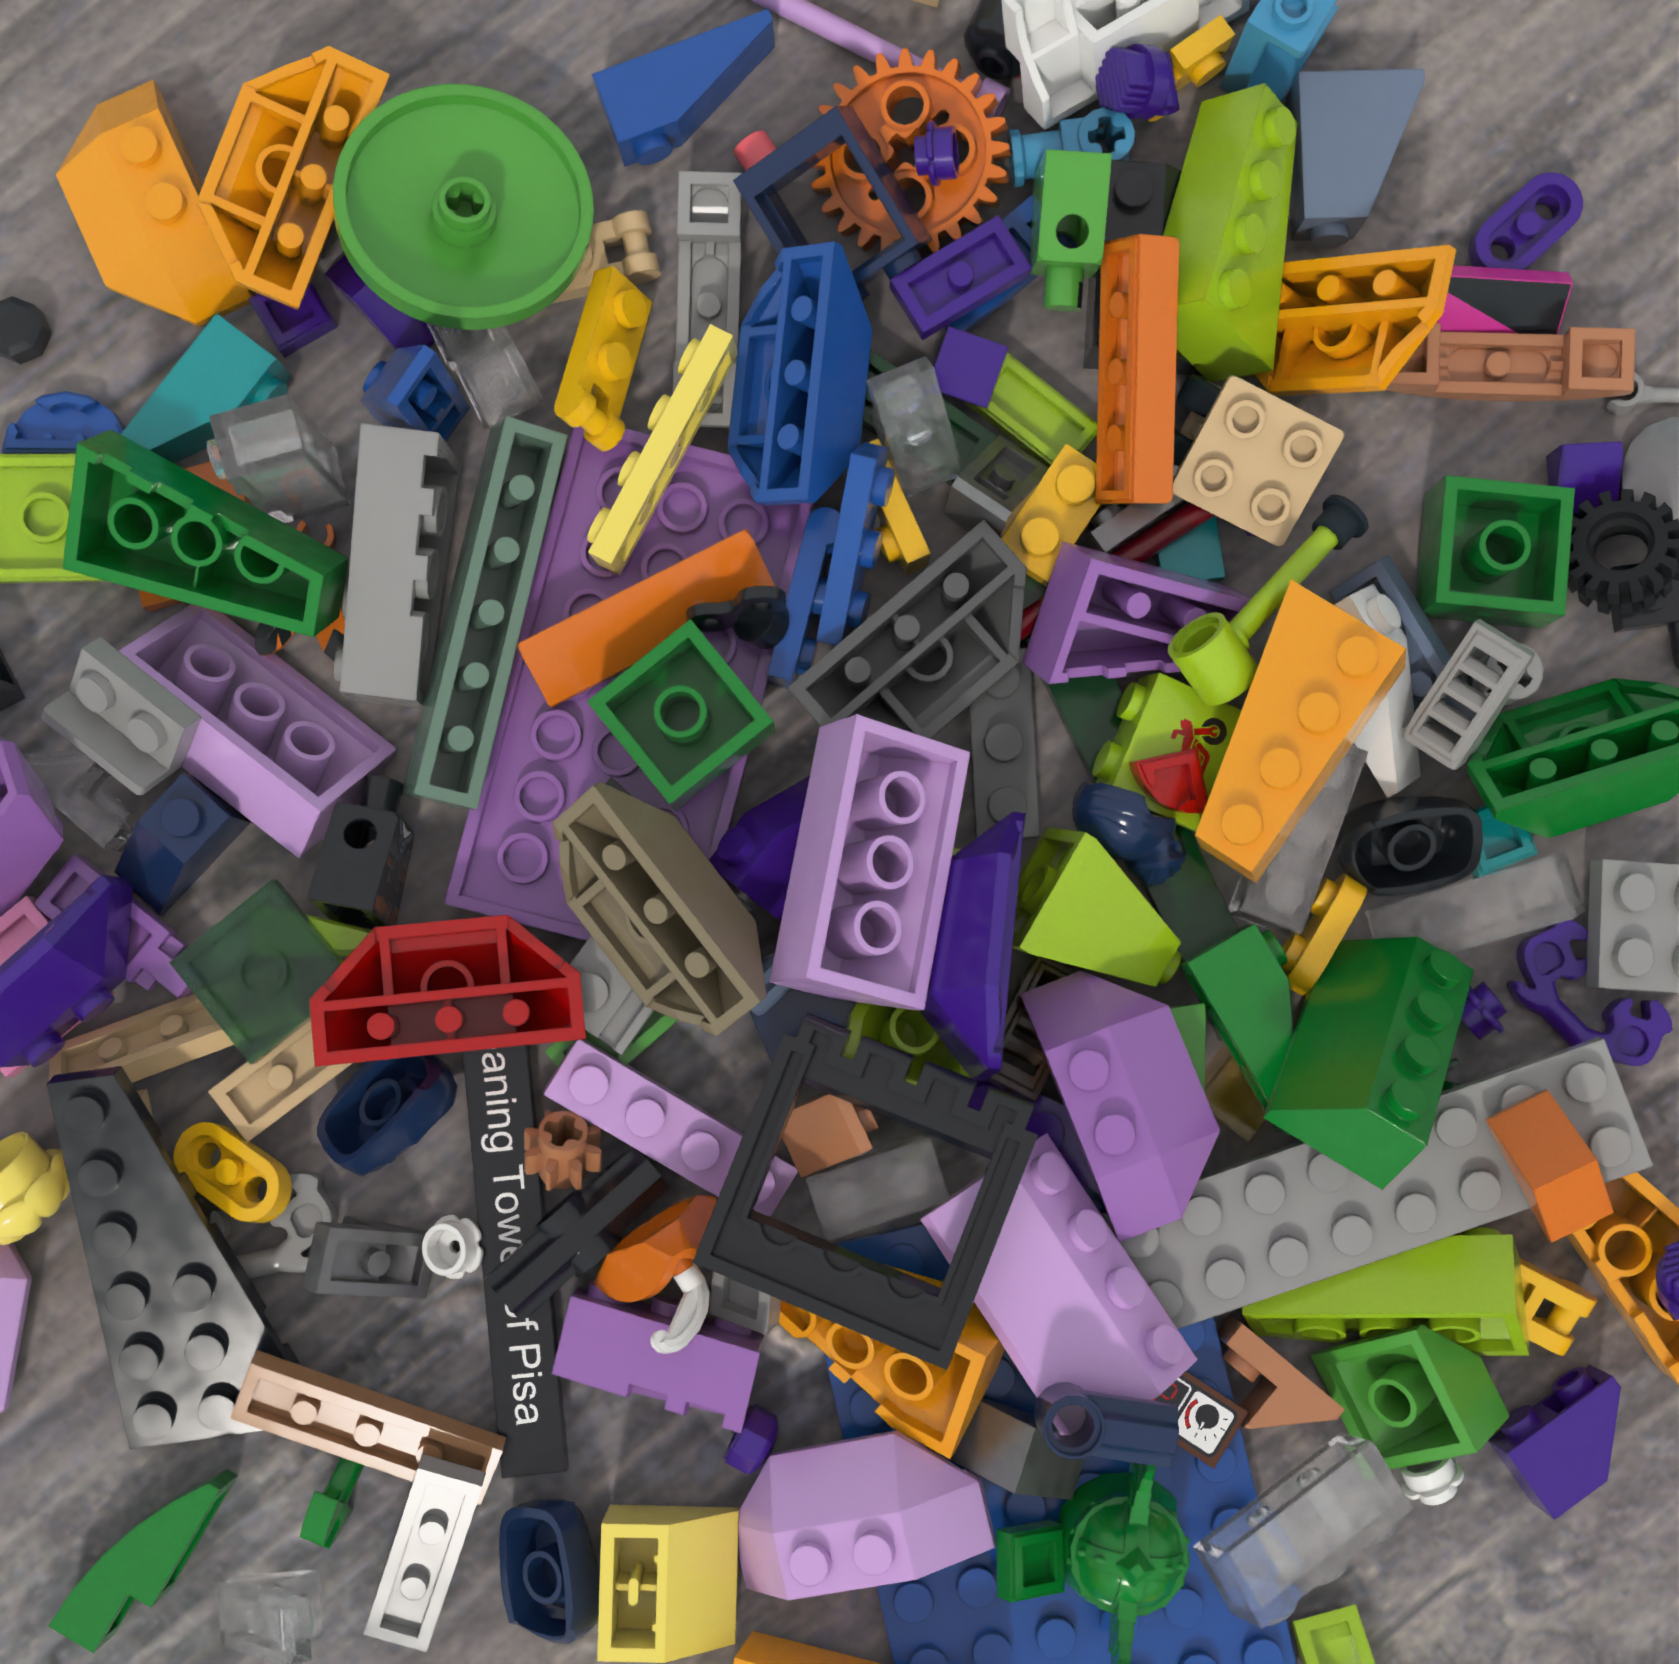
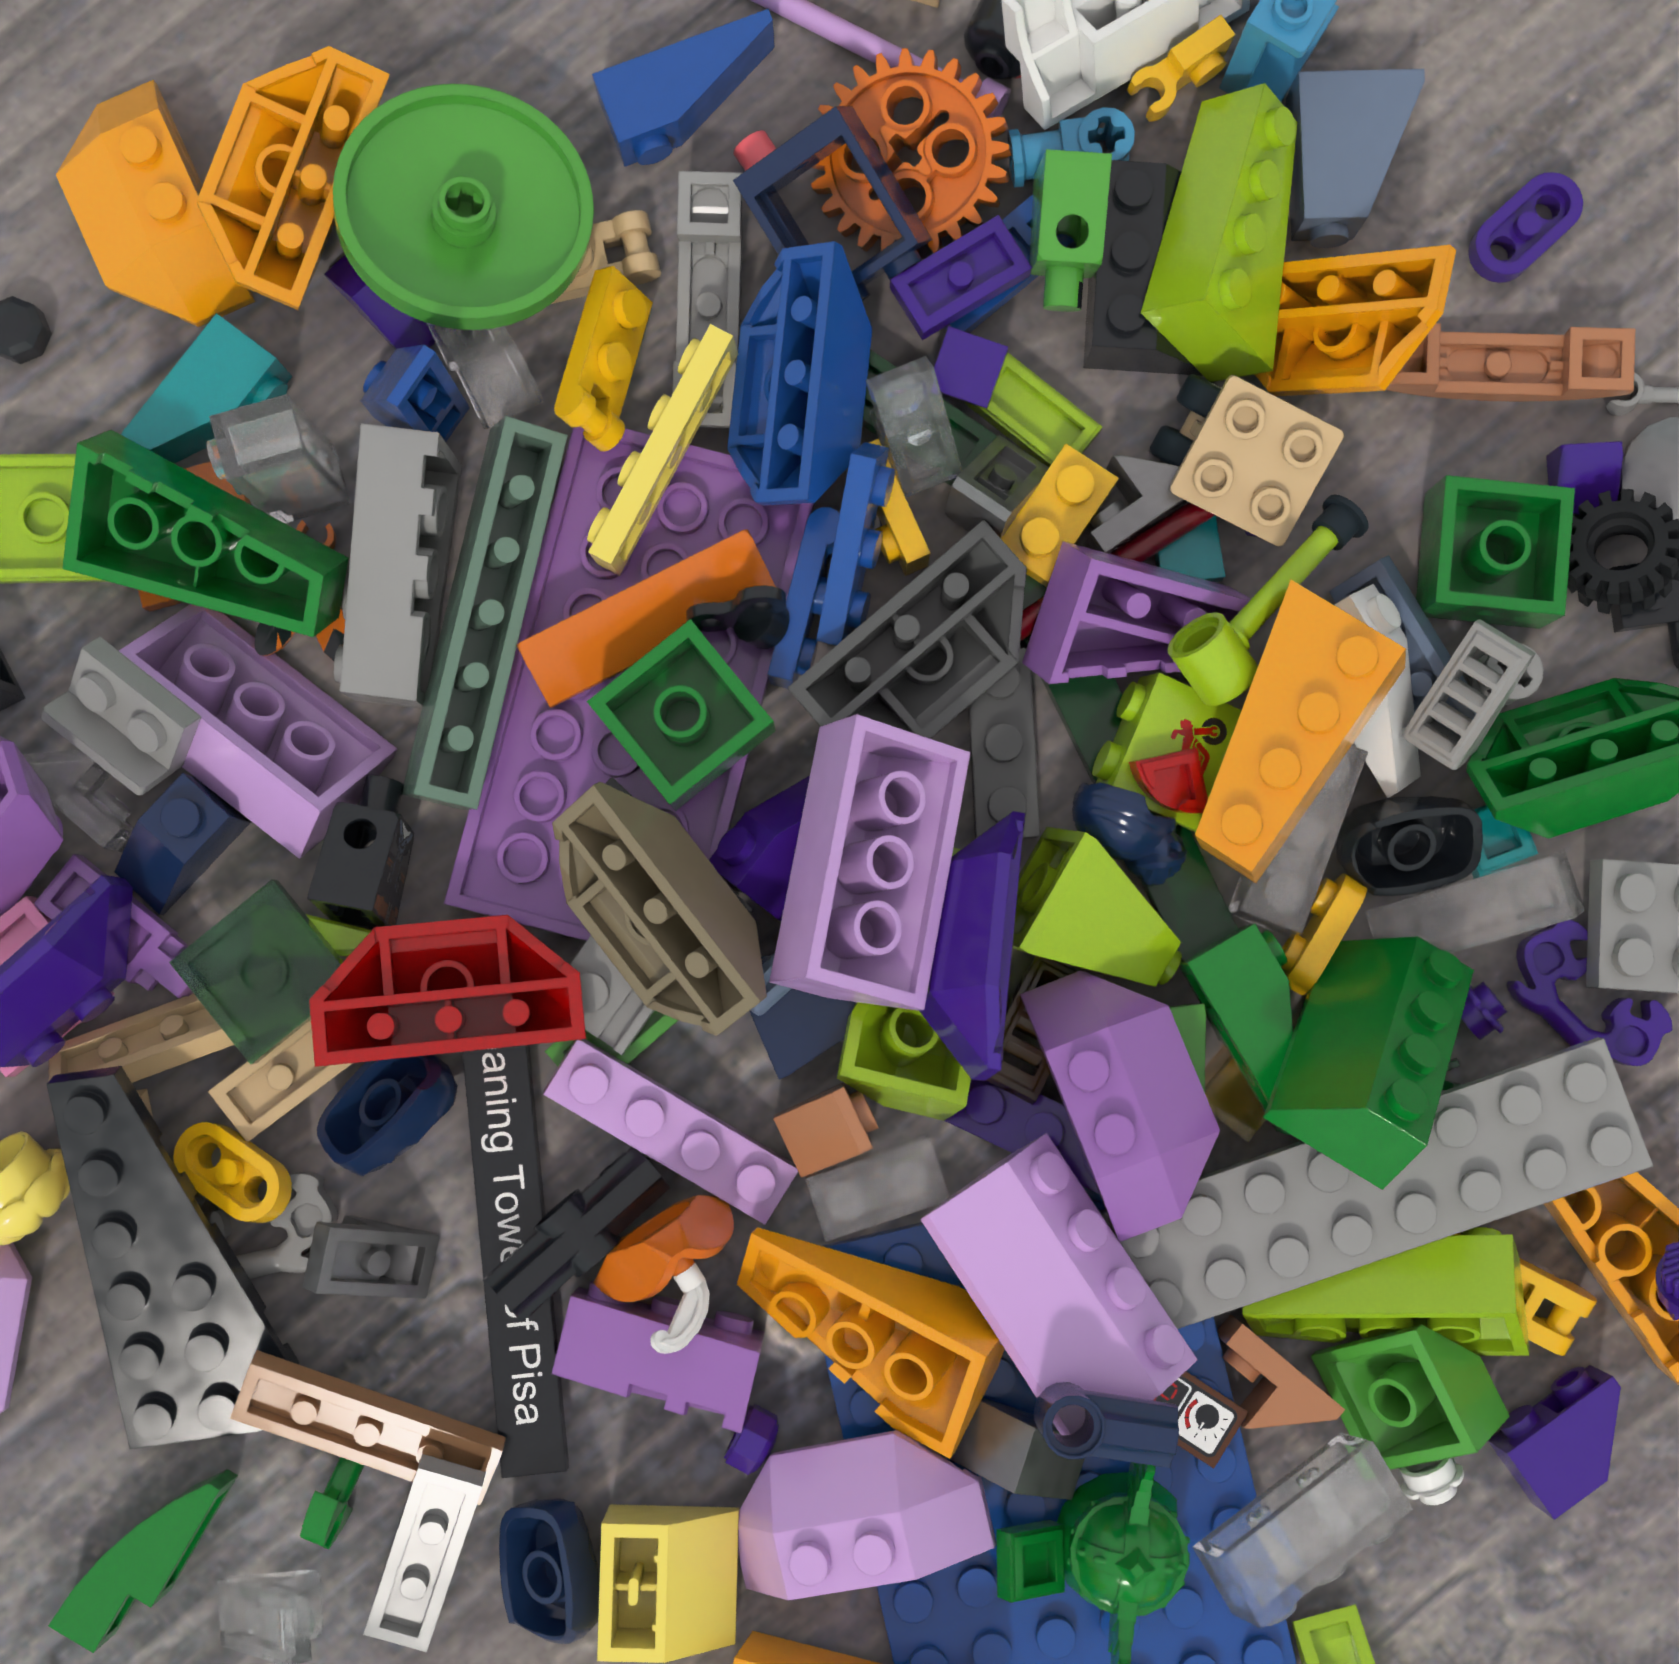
(59, 424): blue tile -> none
(290, 327): dark purple tile -> none
(440, 1249): white plate -> none
(562, 1150): nougat gear -> none
(743, 1304): light grey tile -> none
(831, 1278): black hinge -> none
(937, 153): dark purple plate -> none
(1137, 82): dark purple piece -> none
(1137, 370): orange slope -> none
(1505, 300): black tile -> none
(1551, 1165): orange slope -> none

